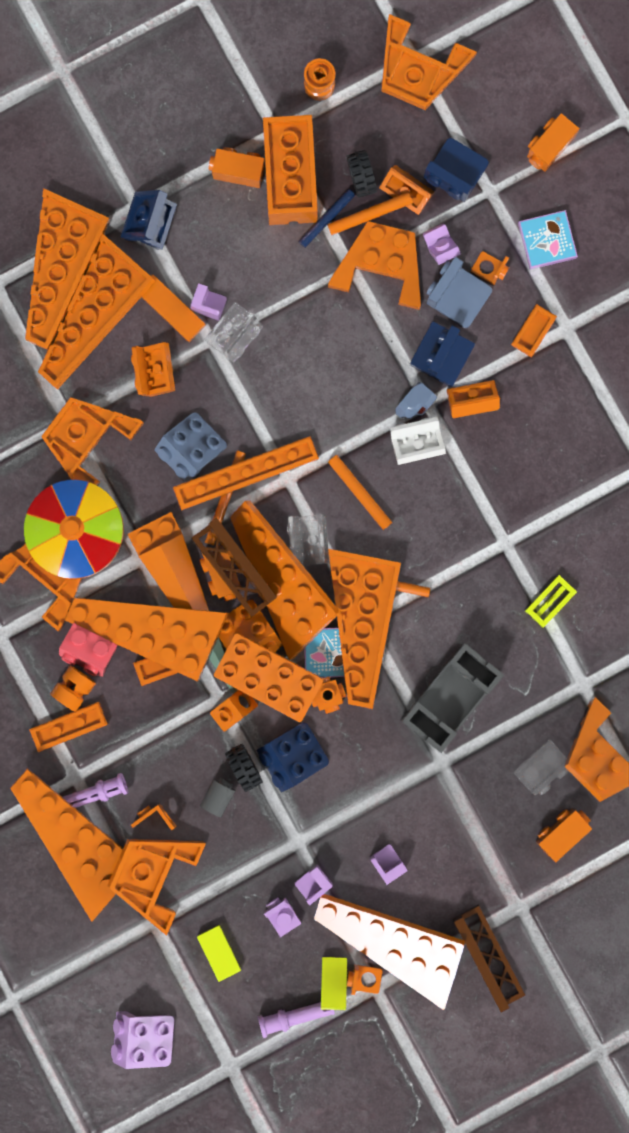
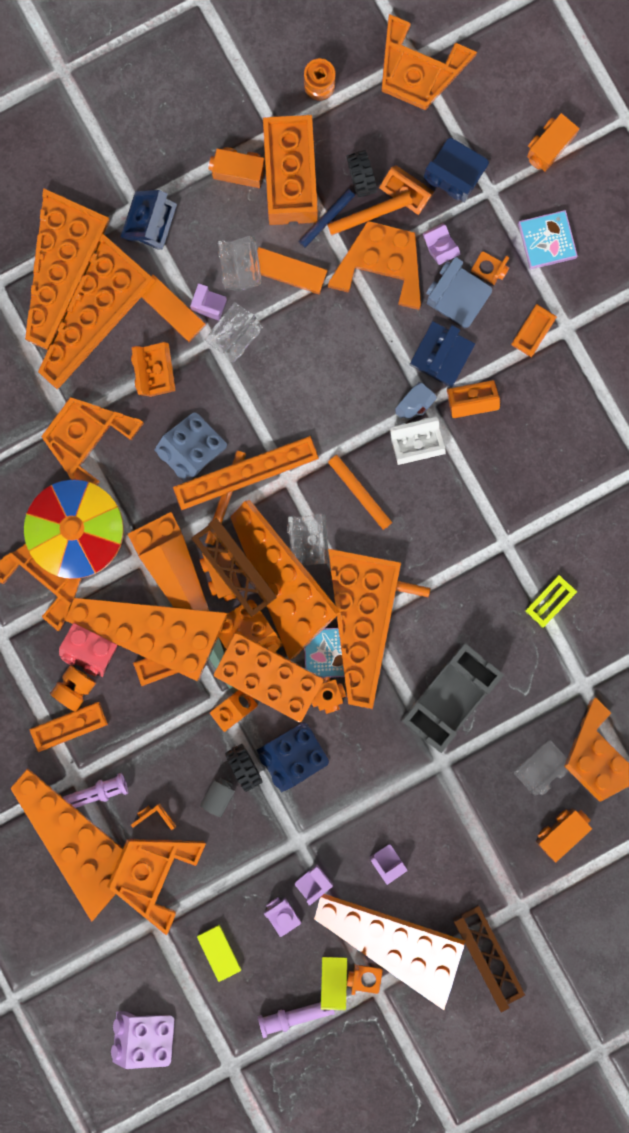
(239, 263): none -> clear bracket
(291, 271): none -> orange tile

